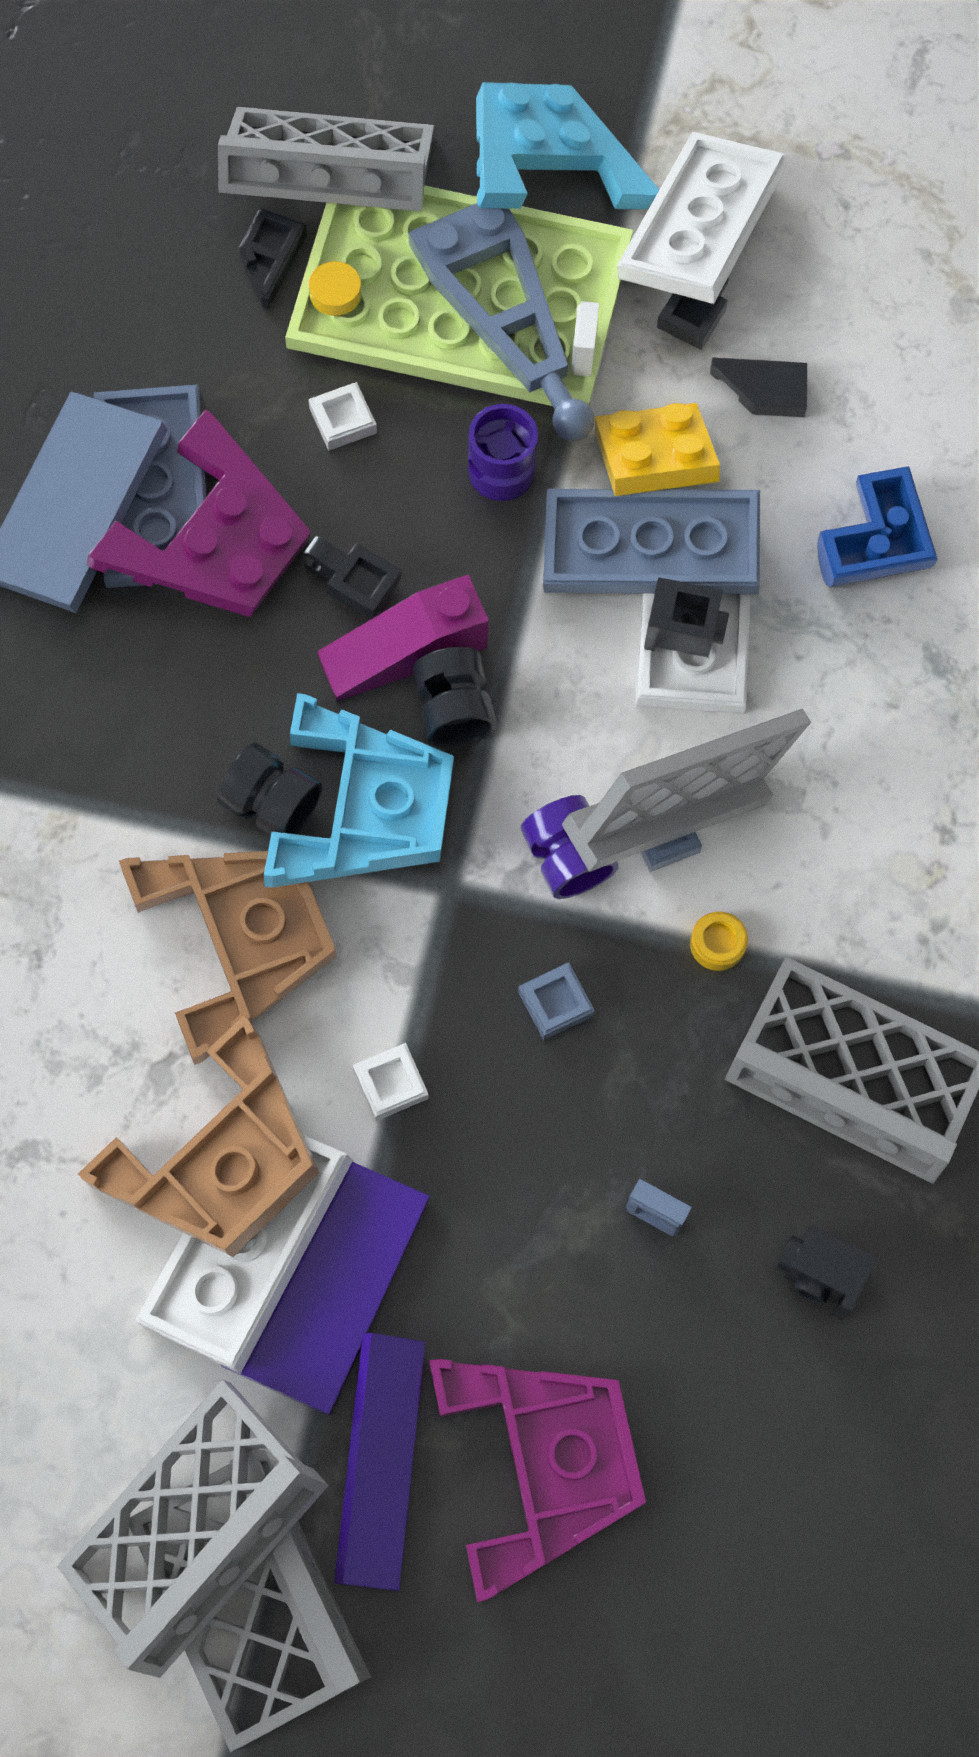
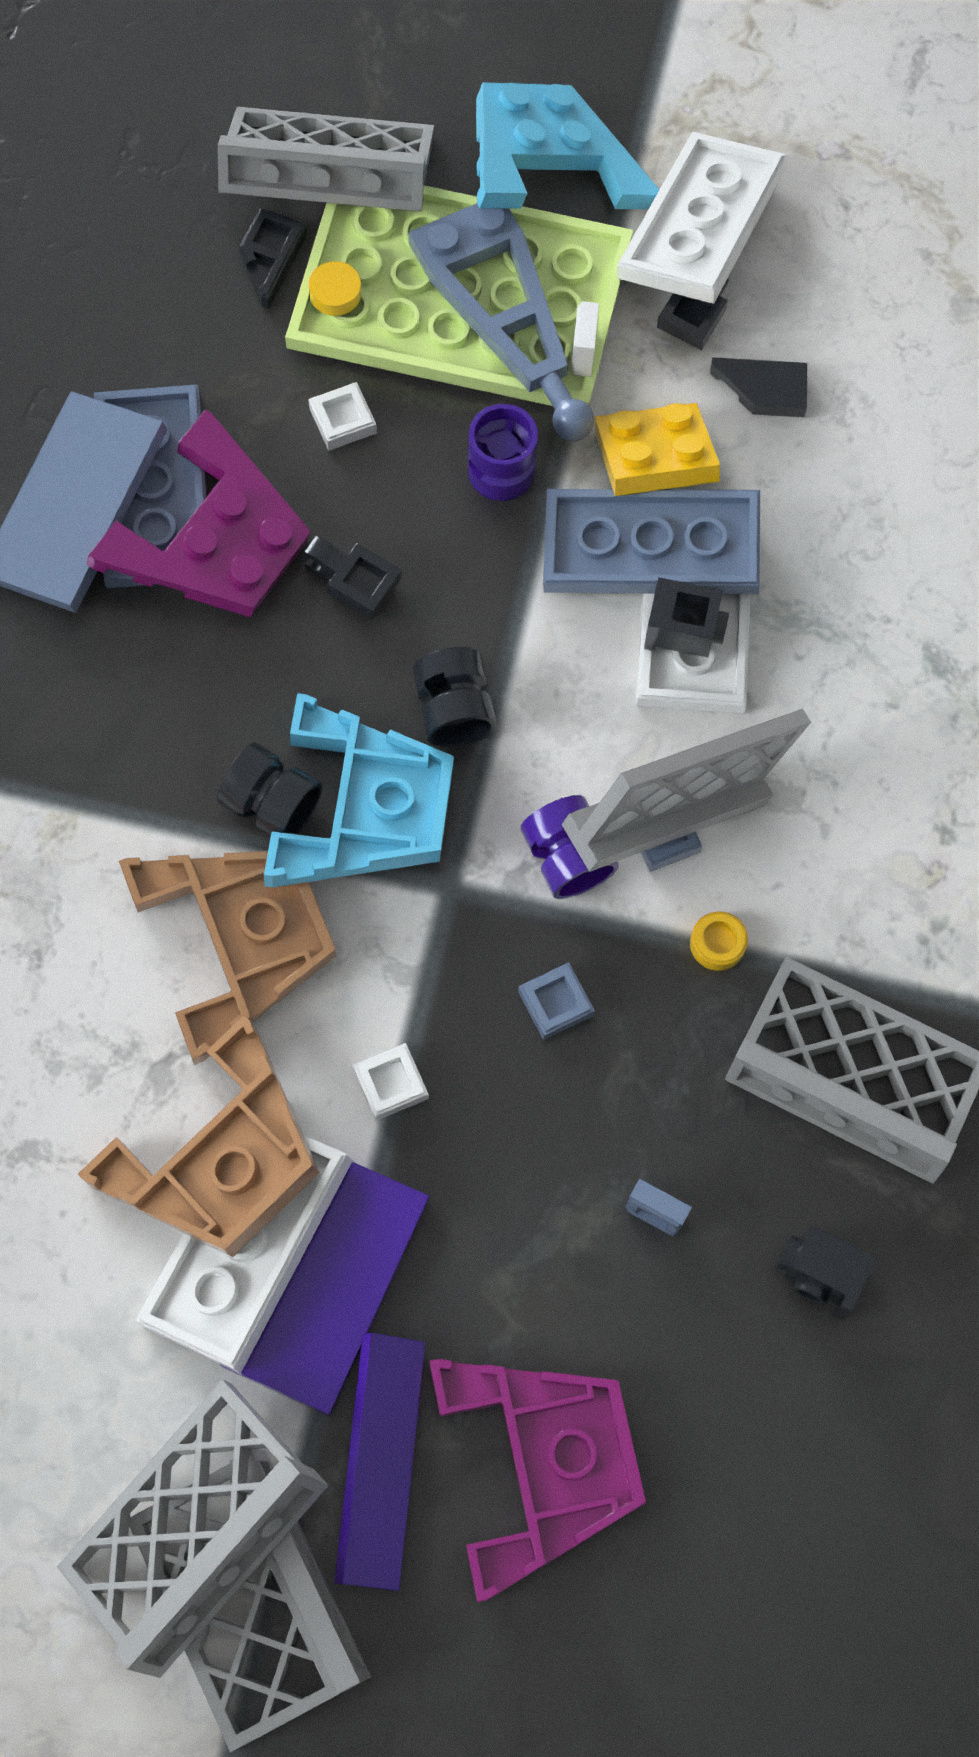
(395, 639): magenta slope -> none
(890, 541): blue brick -> none

